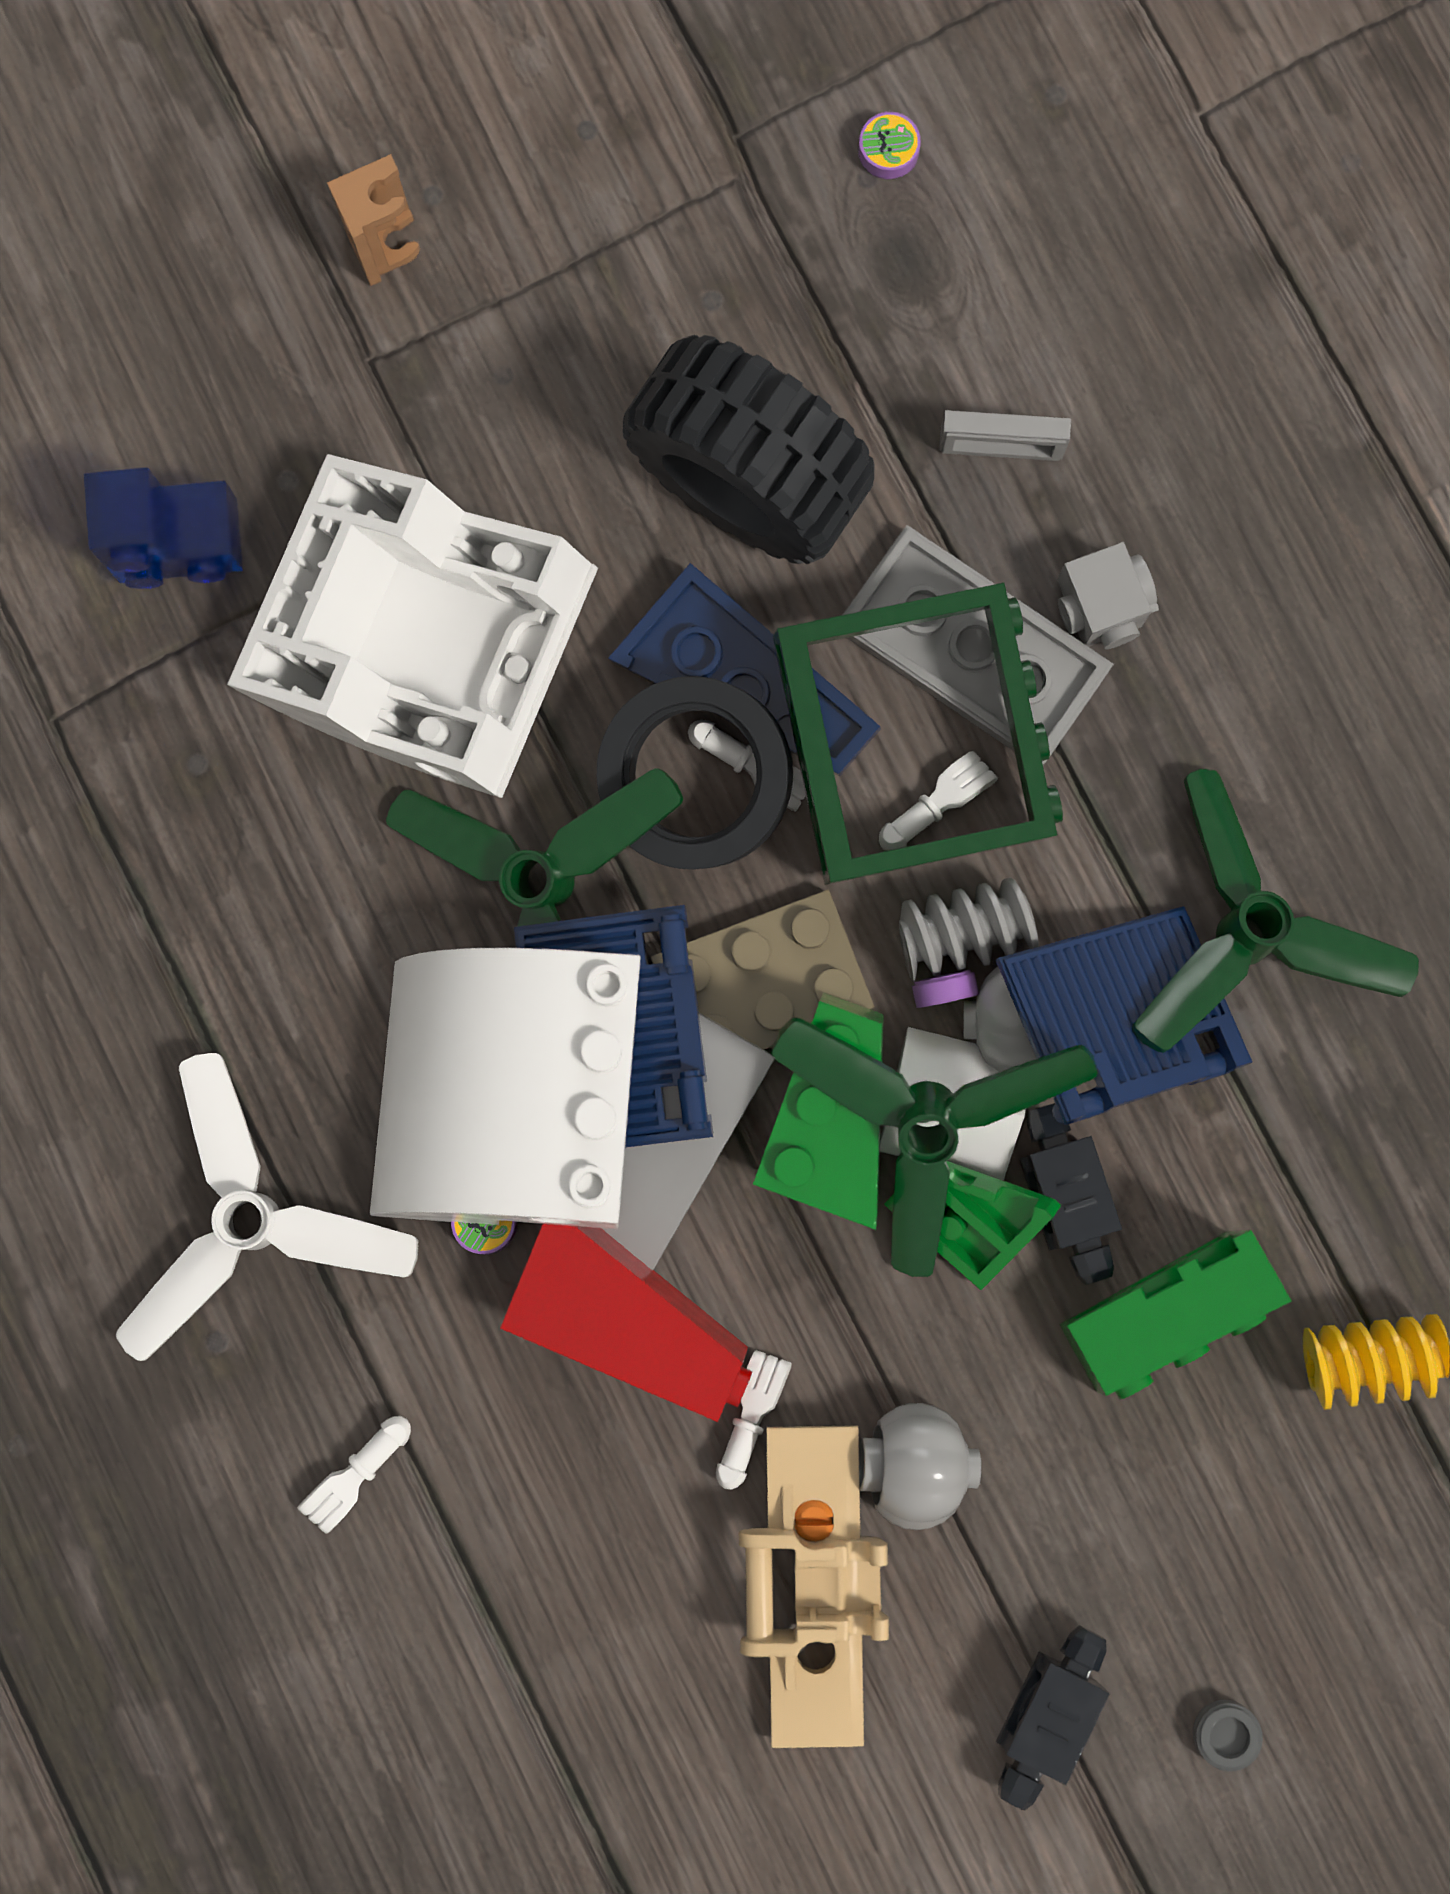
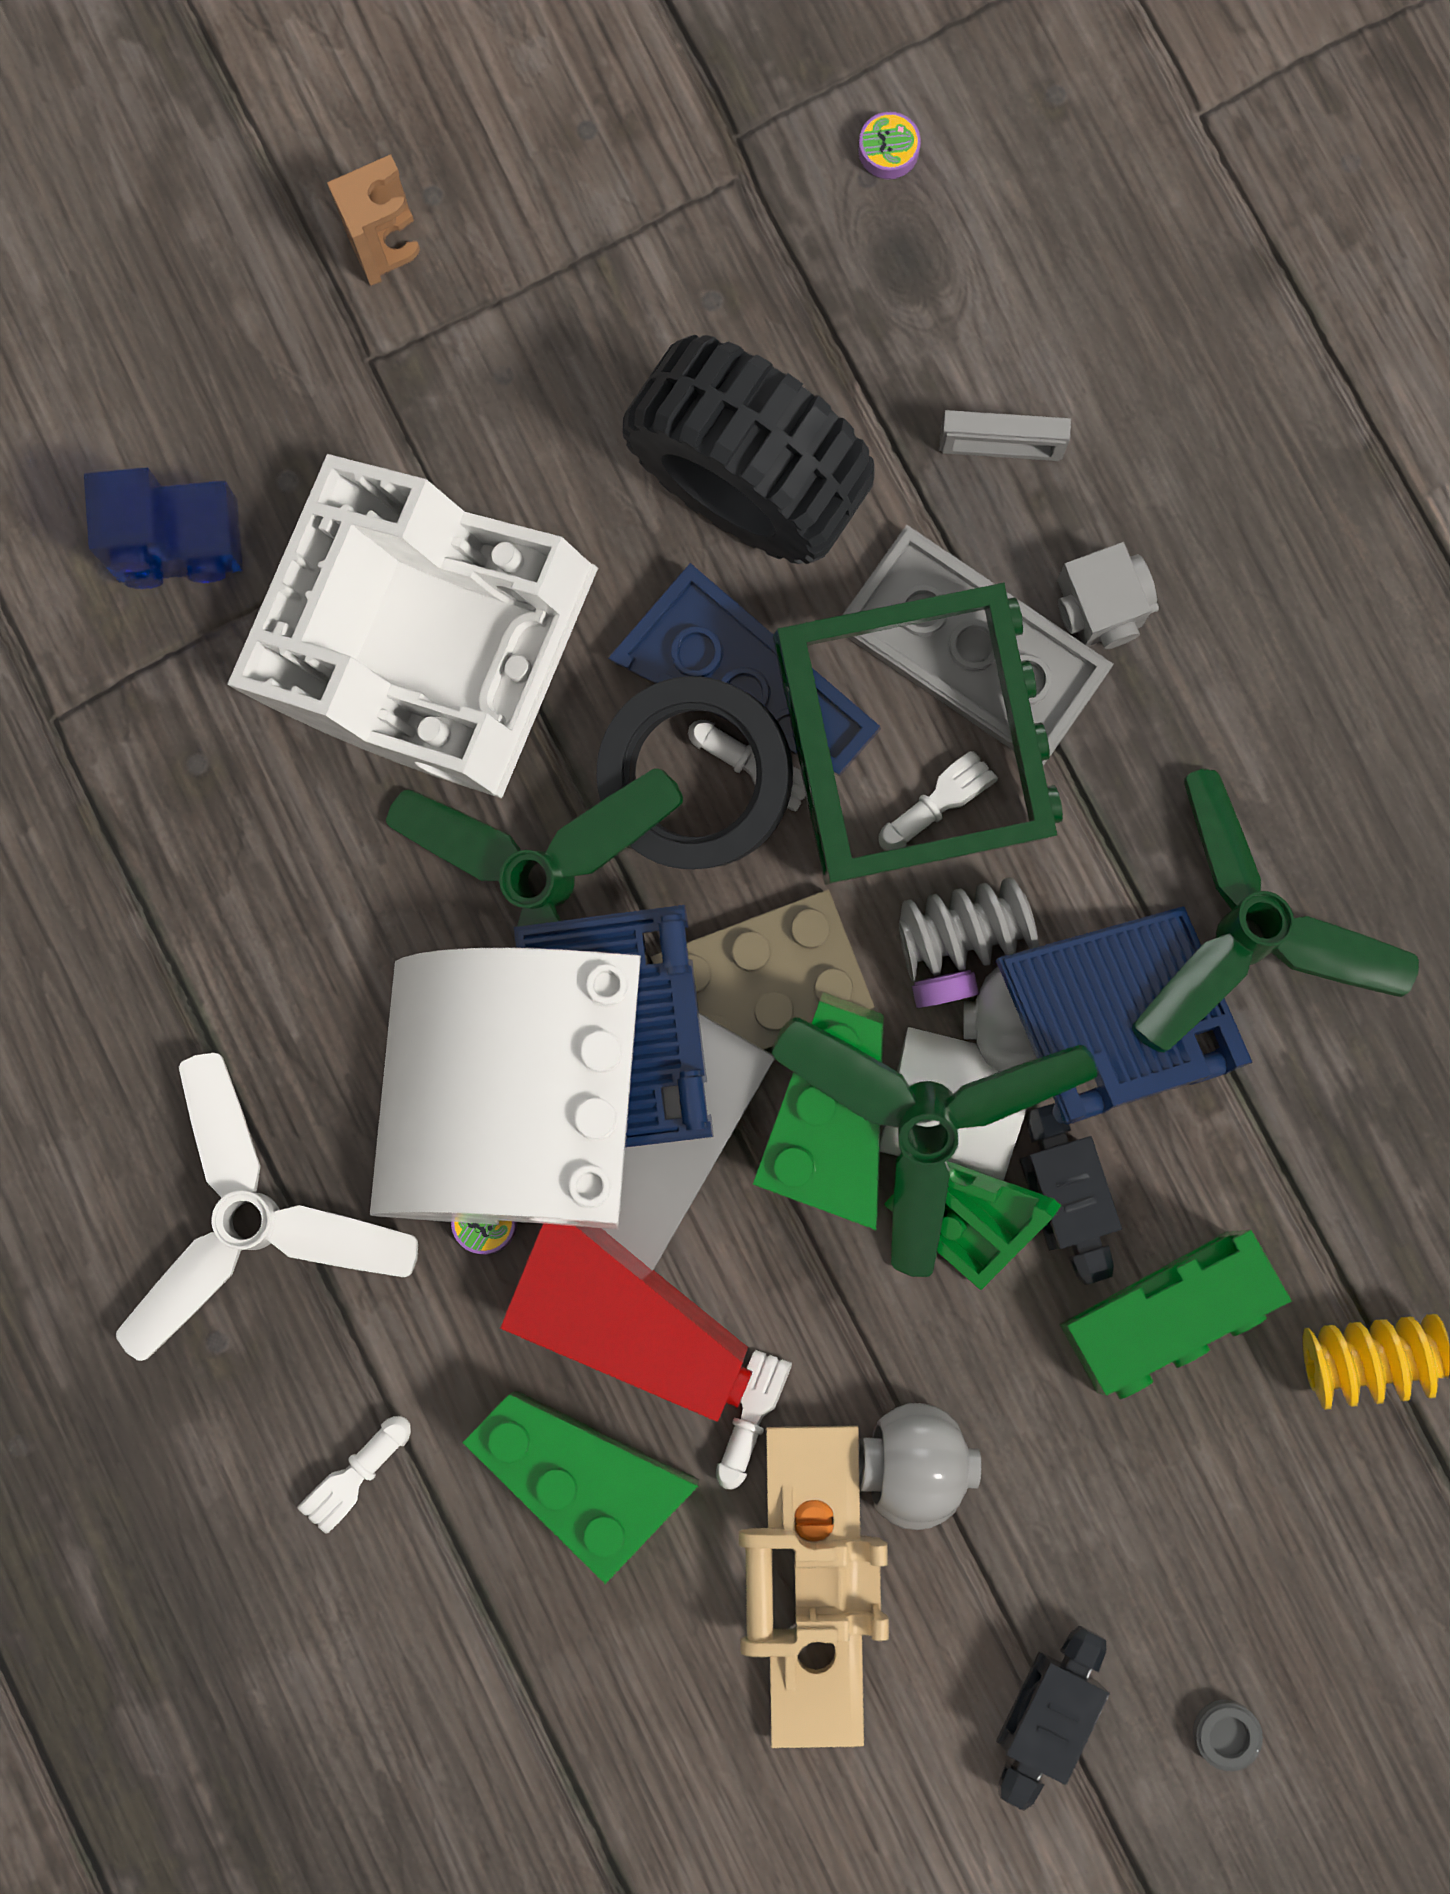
(579, 1482): none -> green wedge

